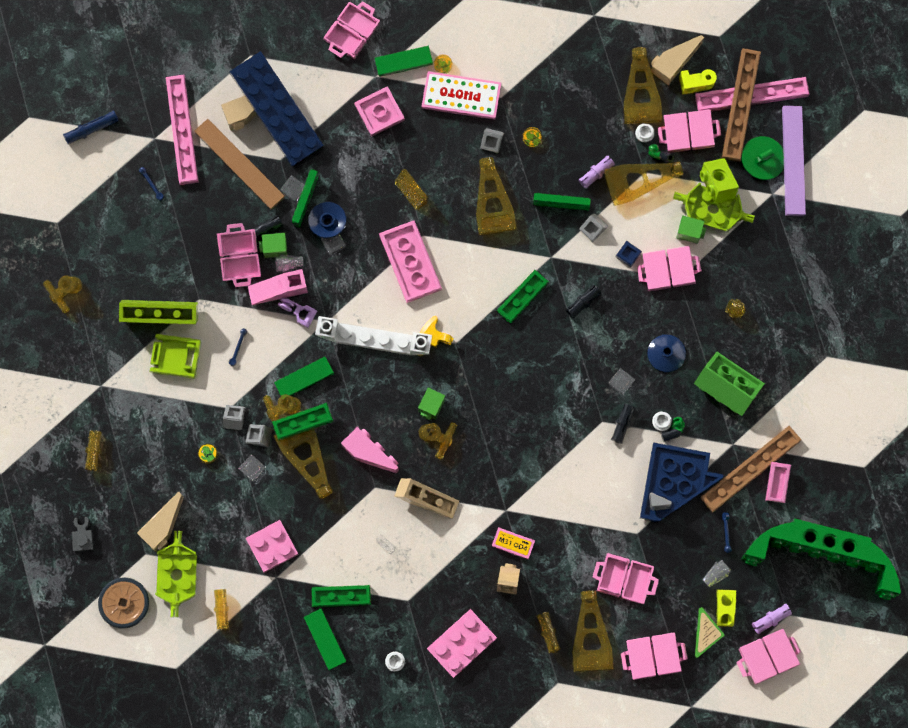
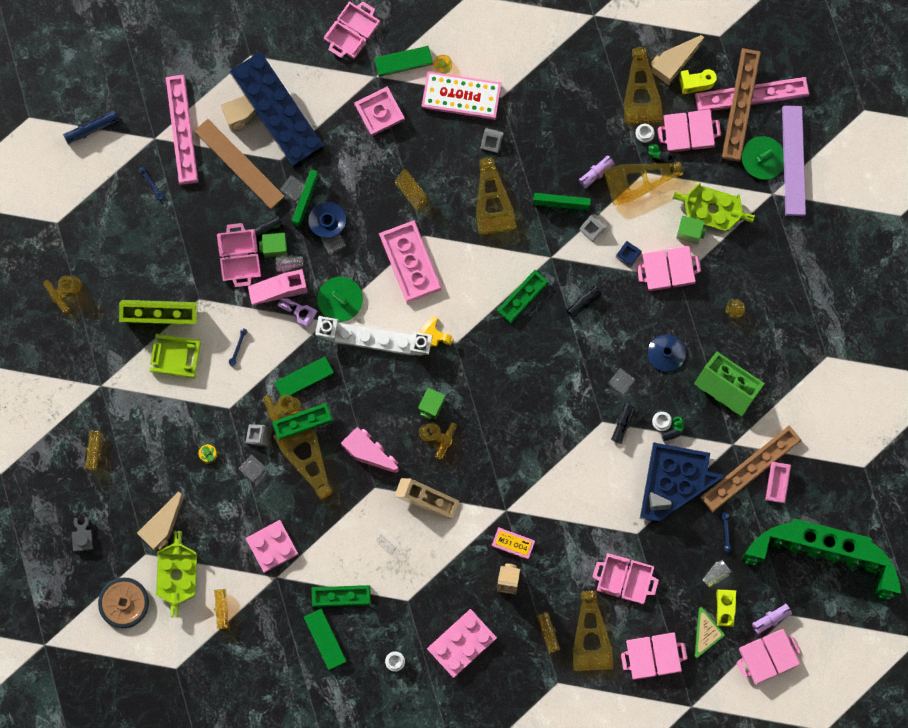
(233, 417): light grey slope -> none
(340, 299): none -> green shield
(532, 137): clear yellow tile -> none
(719, 180): lime brick -> none

